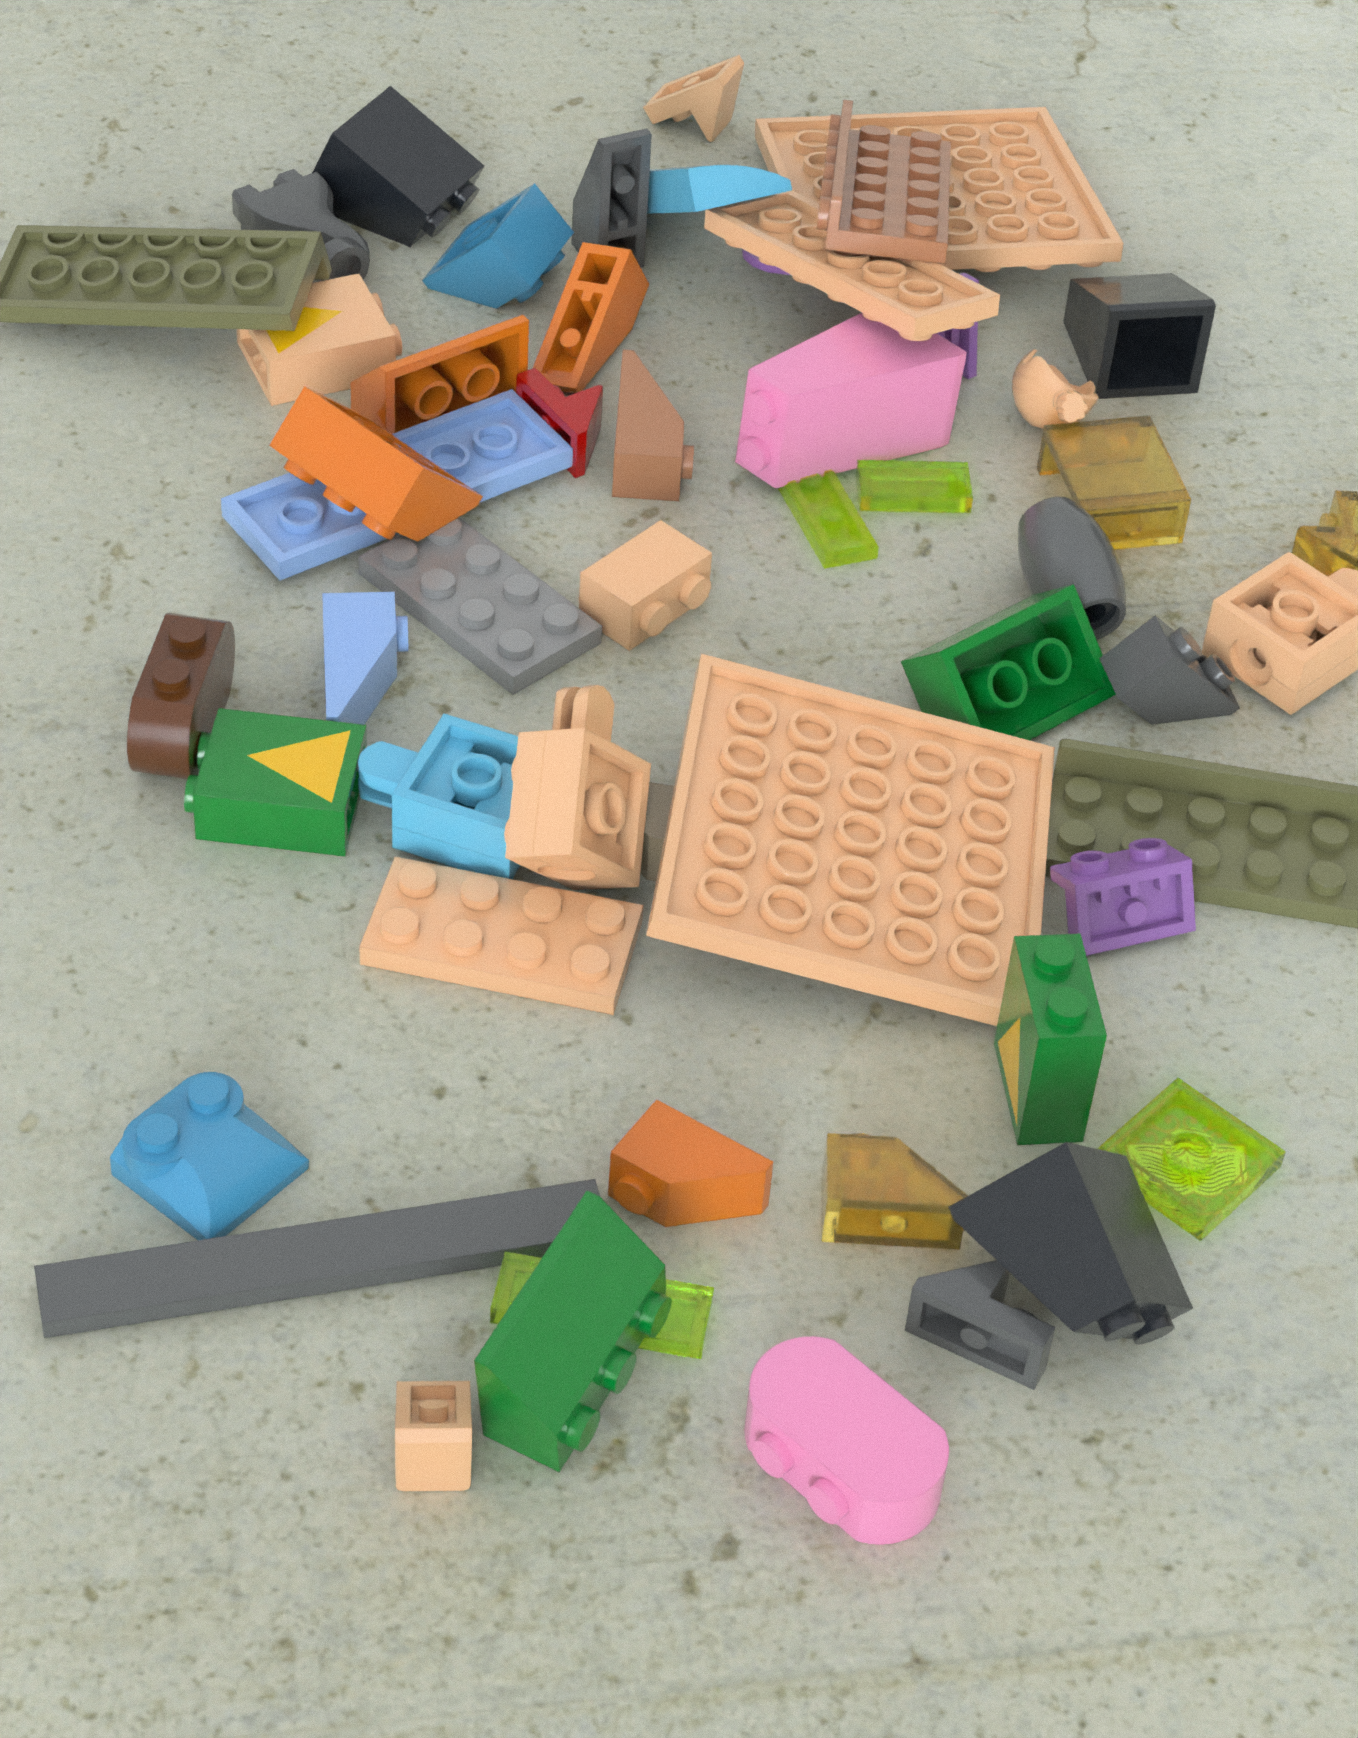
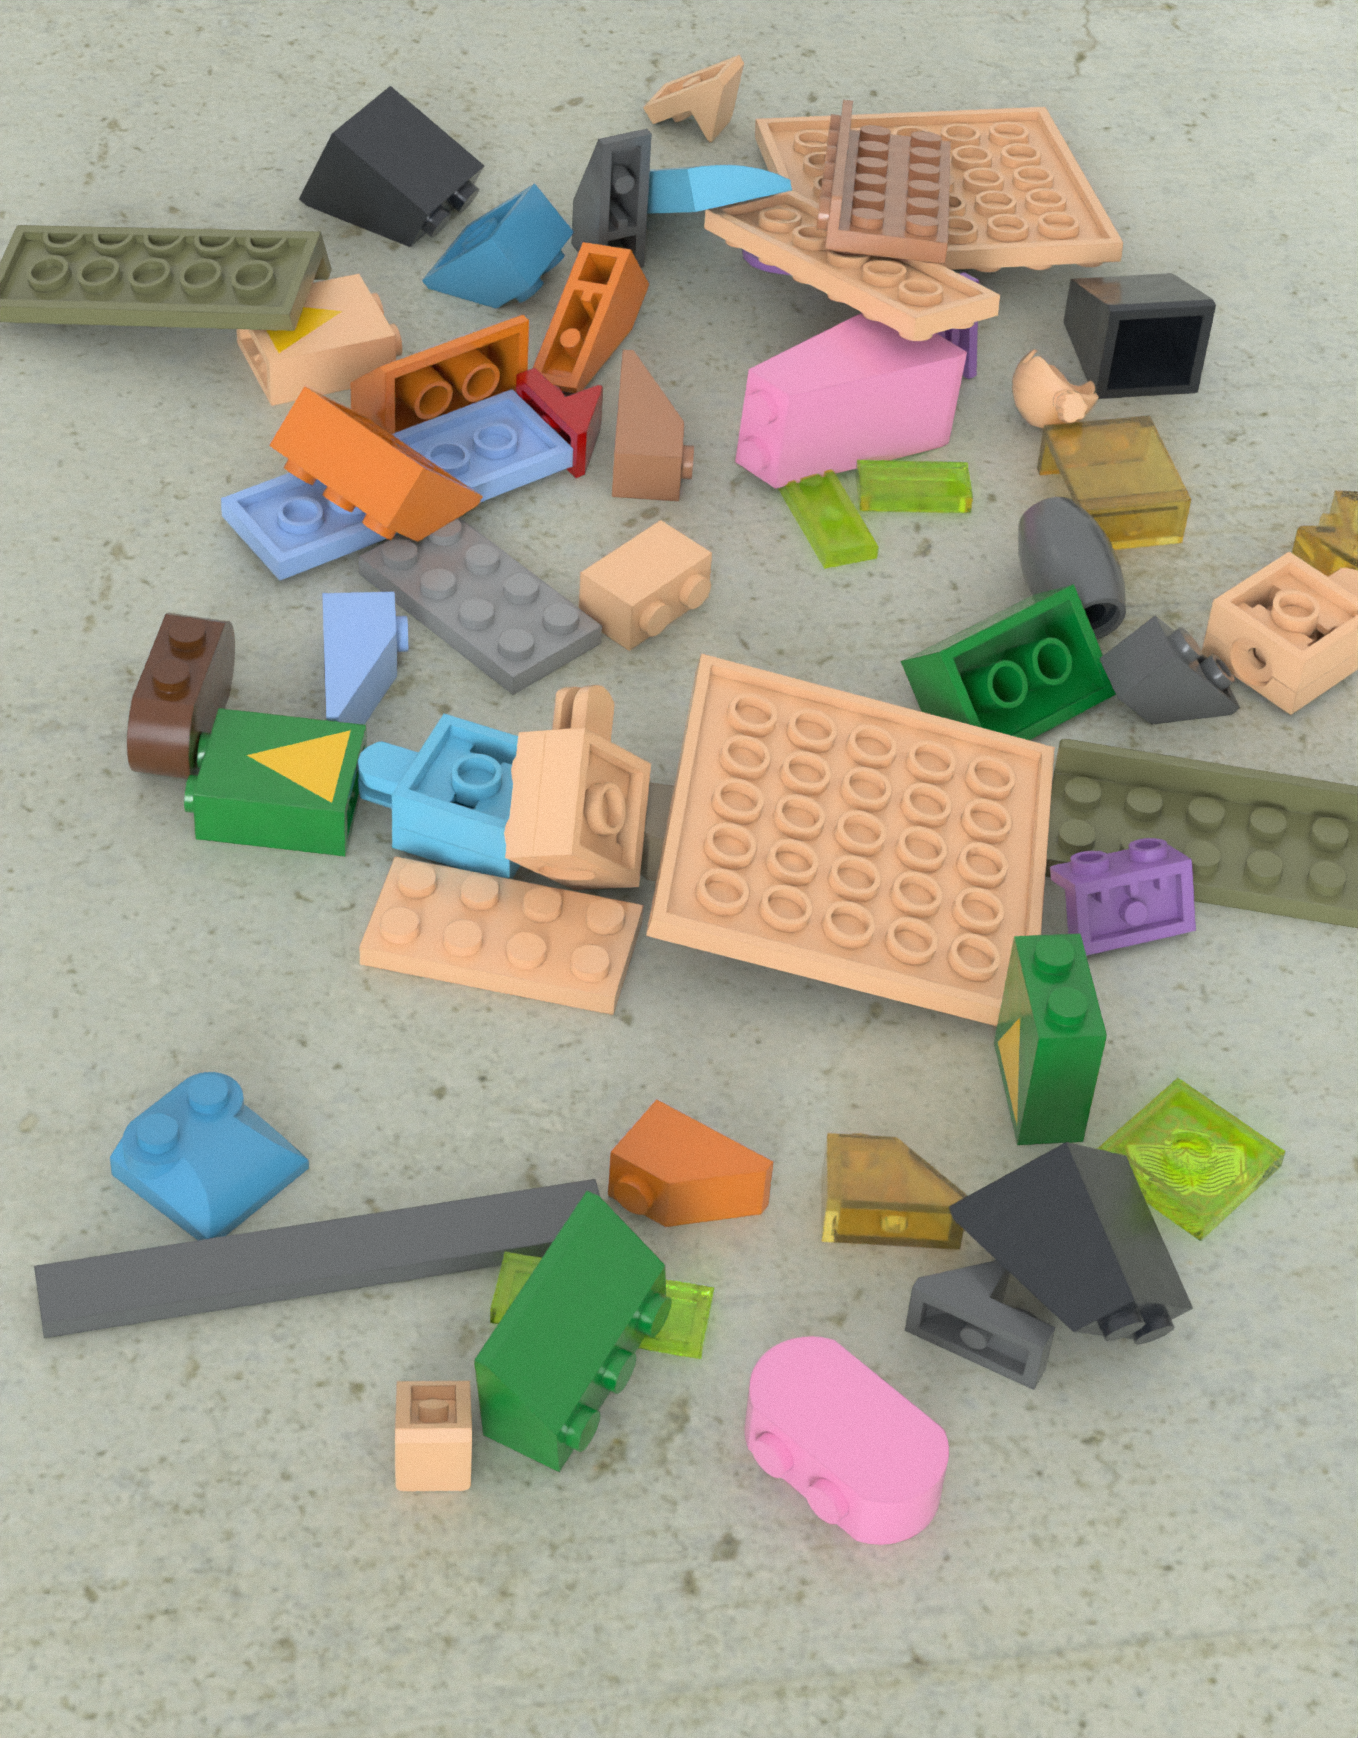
(303, 205): dark grey hips -> none

